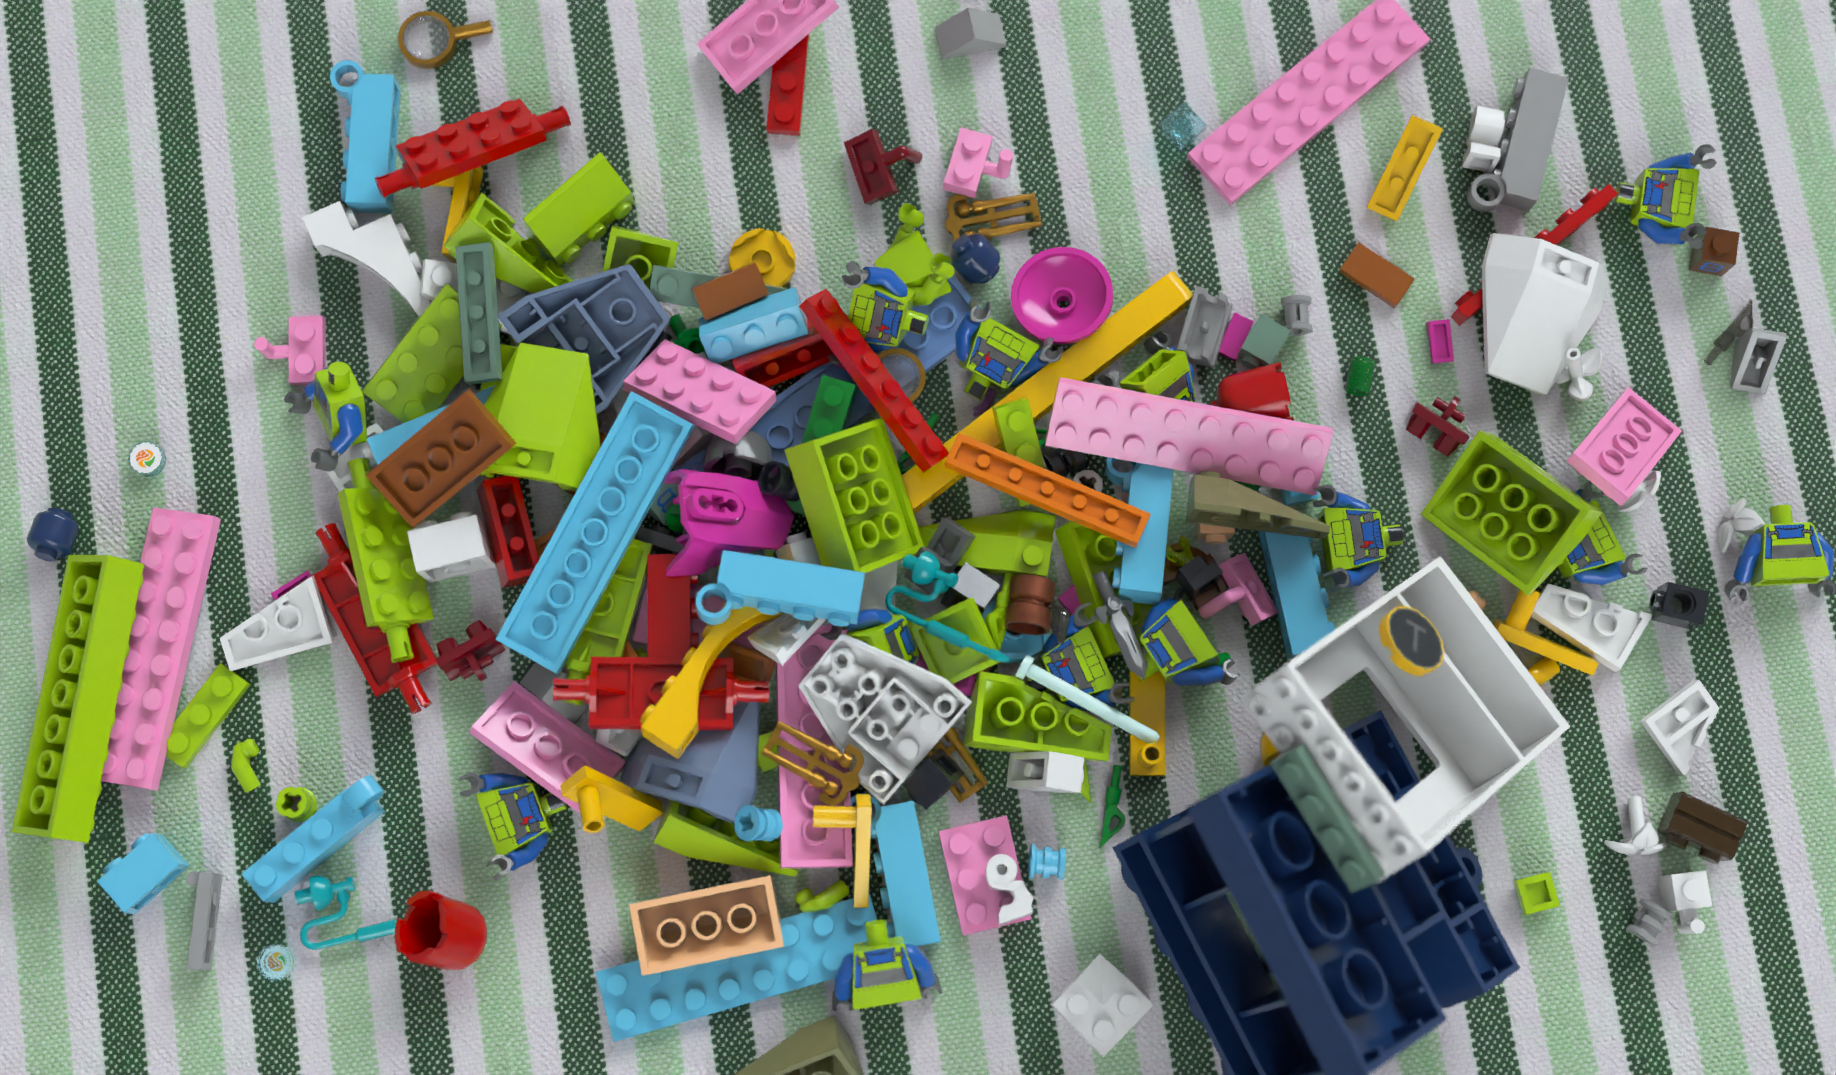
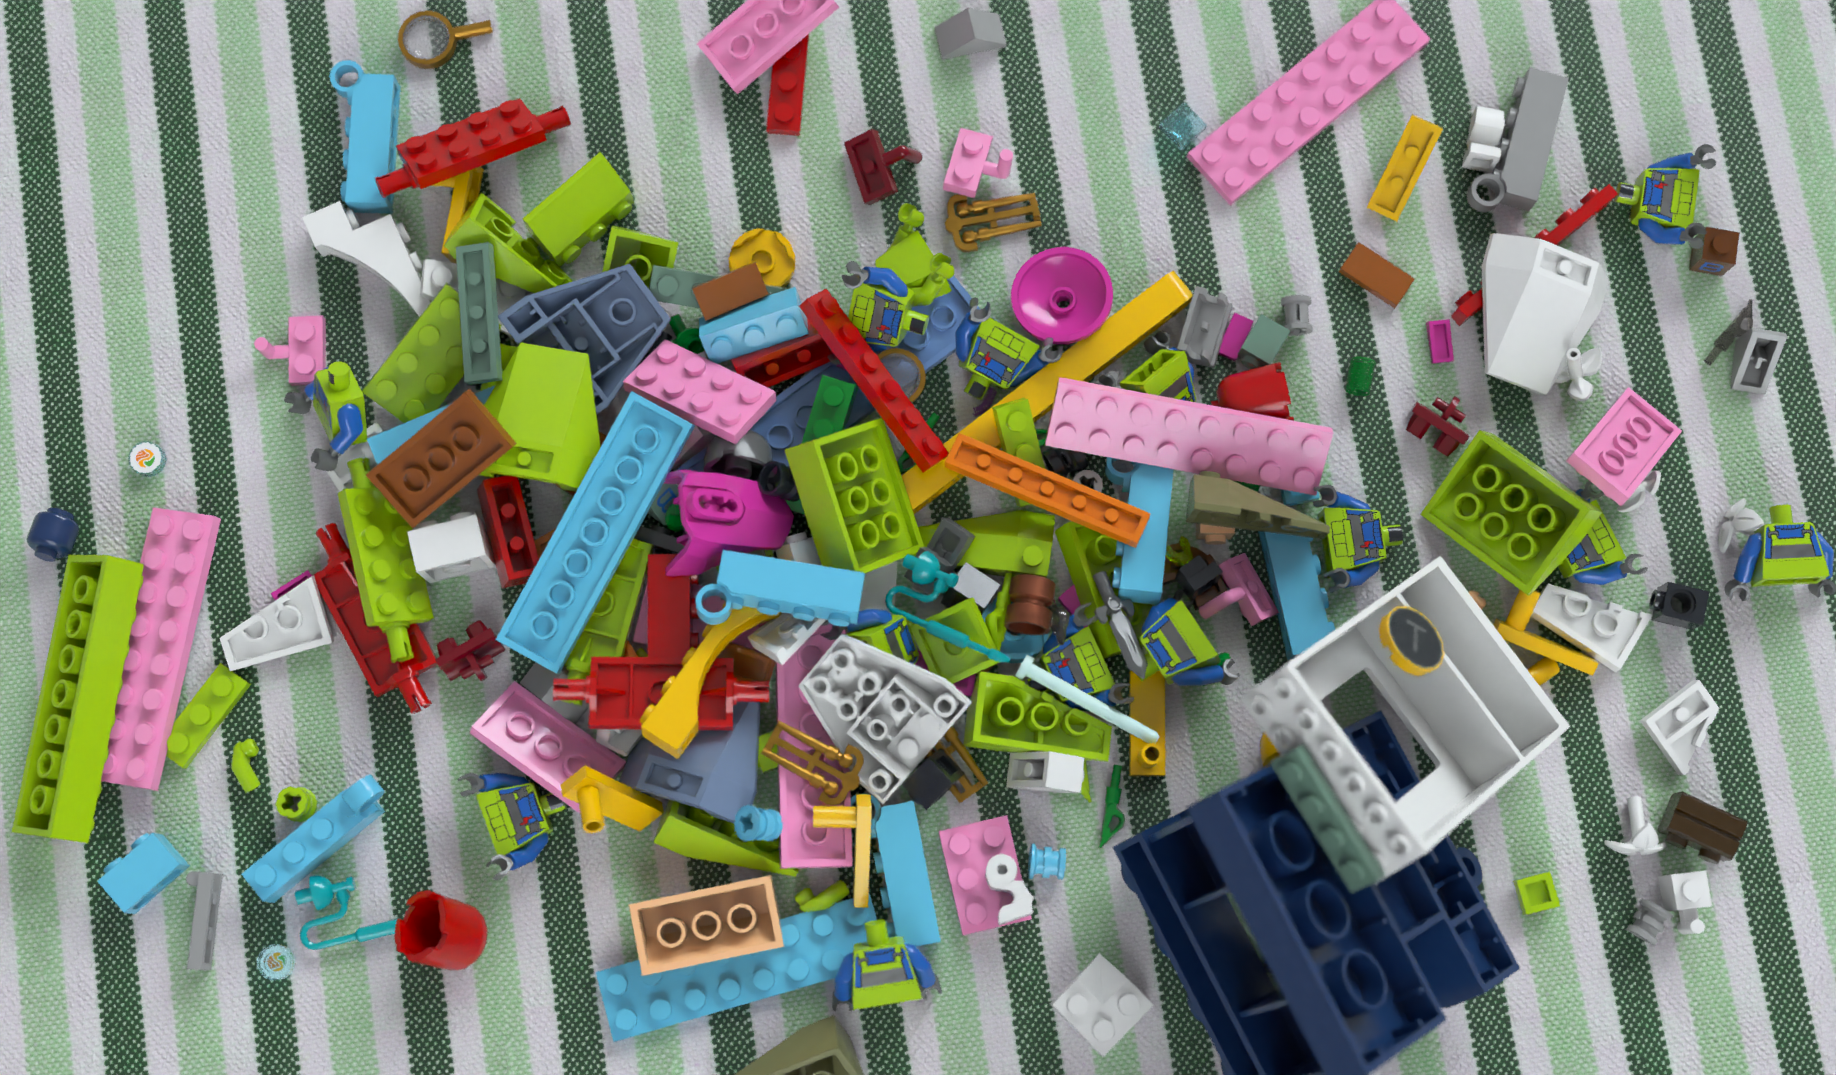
(975, 258): dark blue head -> none

